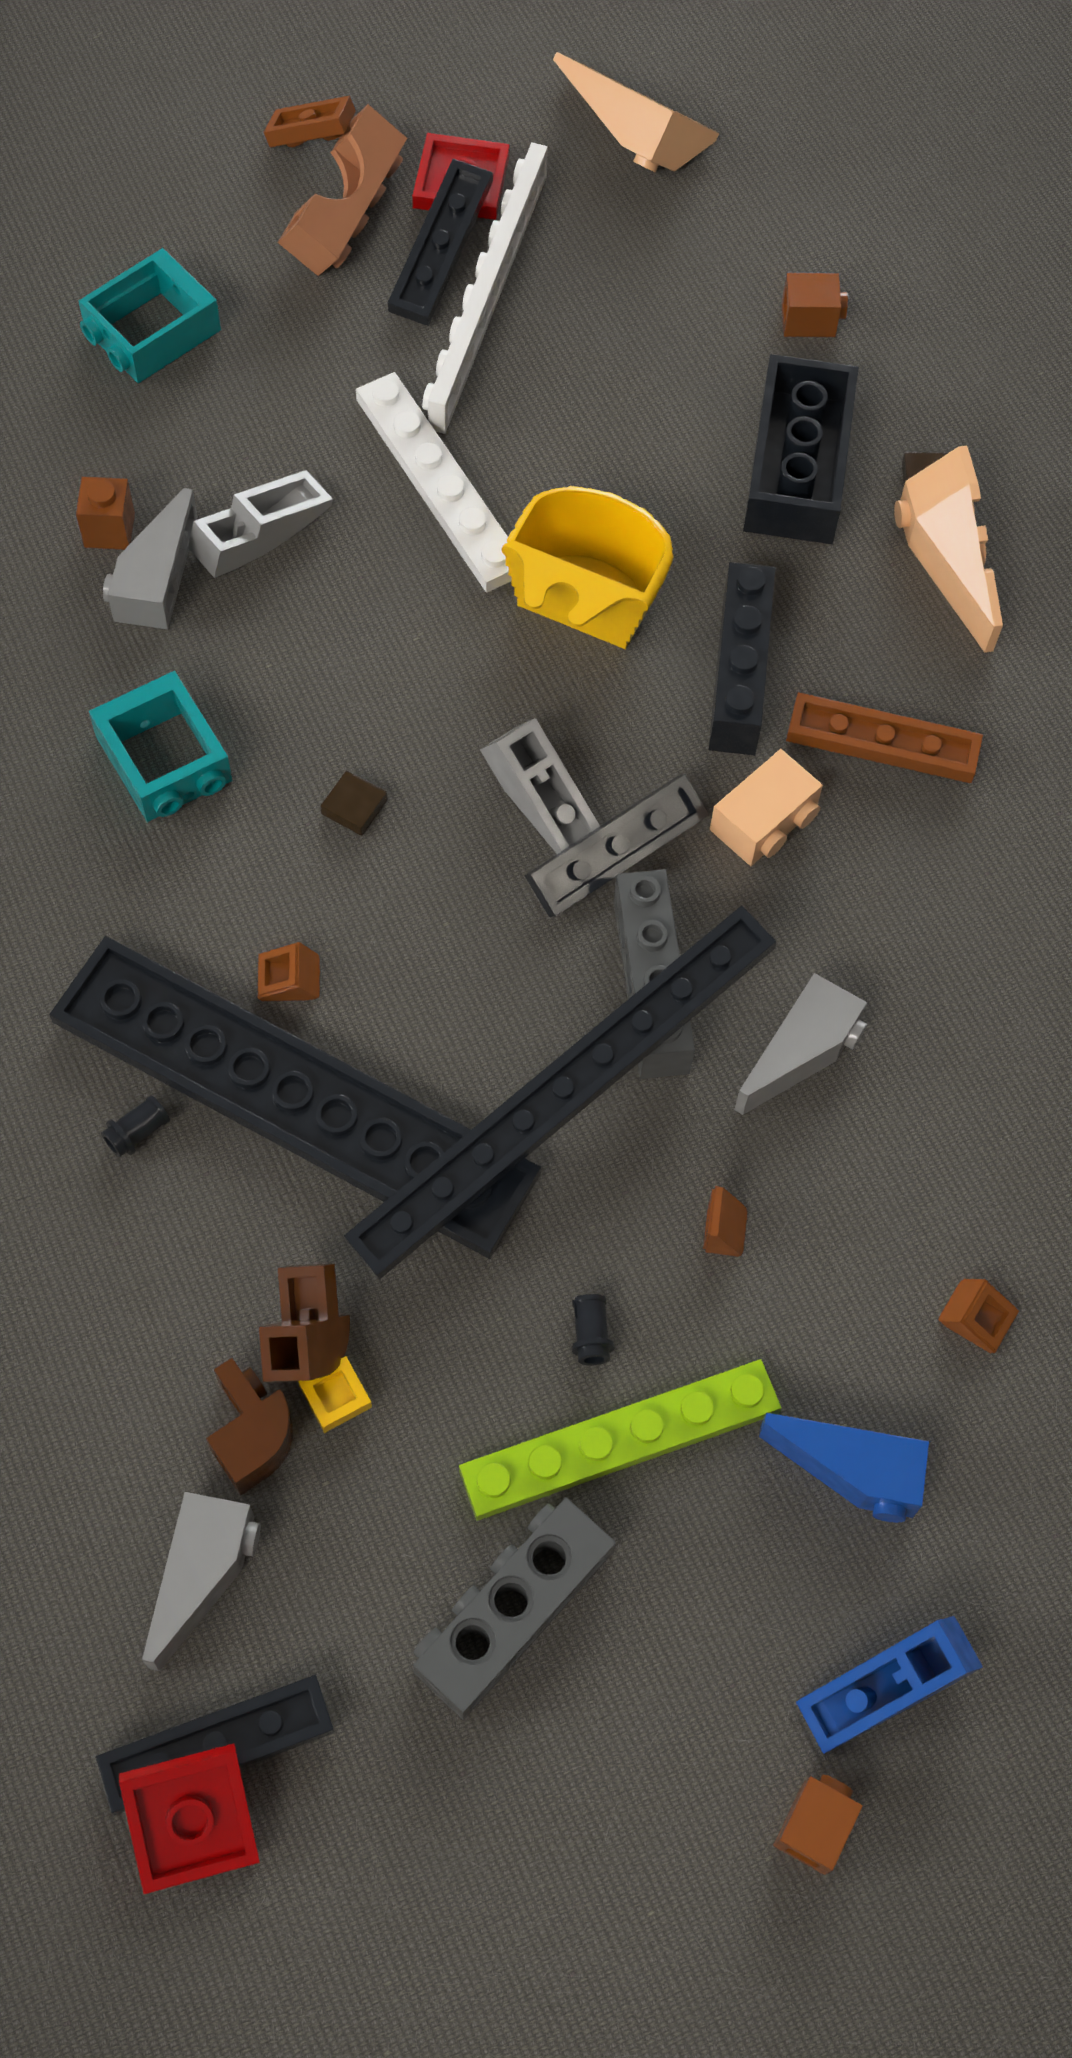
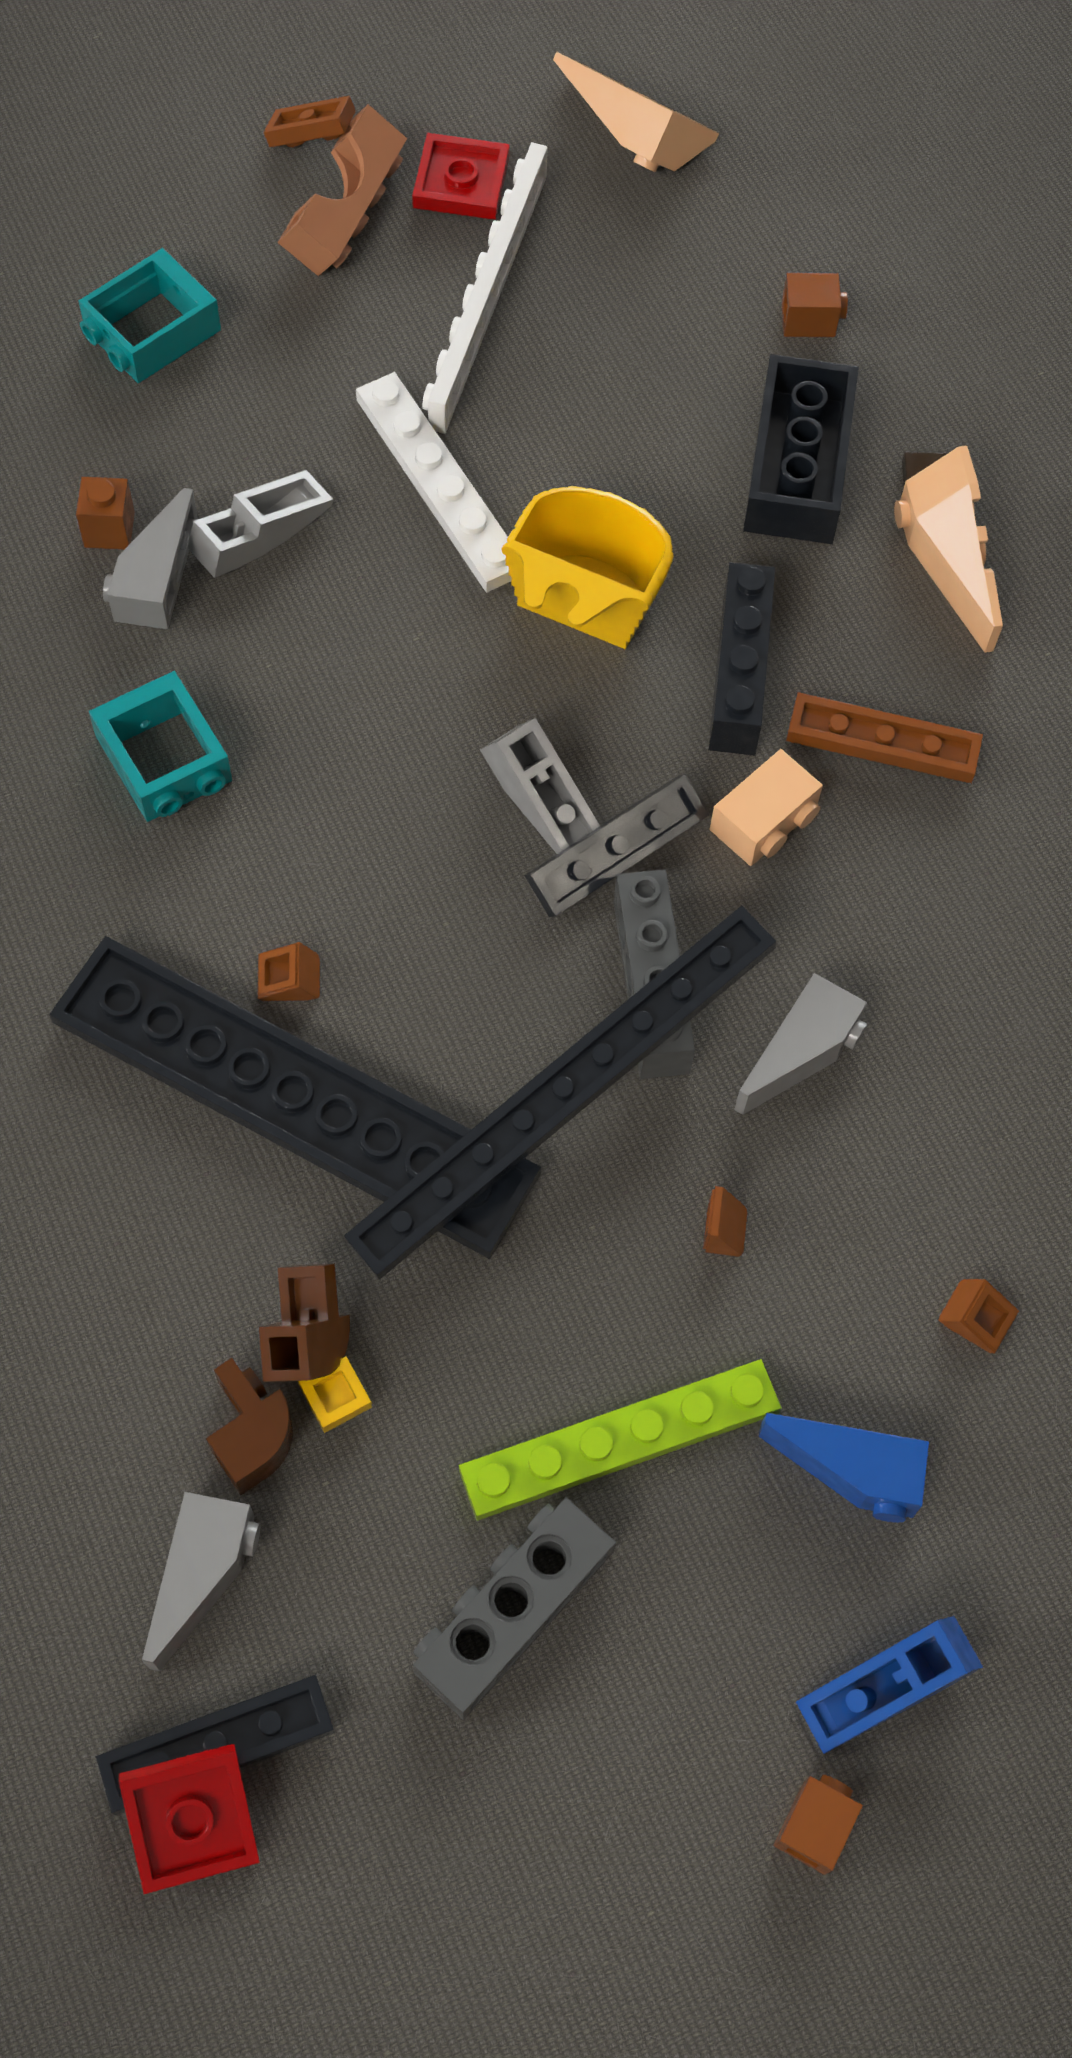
(134, 1126): black pin -> none
(354, 803): dark brown tile -> none
(440, 242): black plate -> none
(591, 1330): black pin -> none

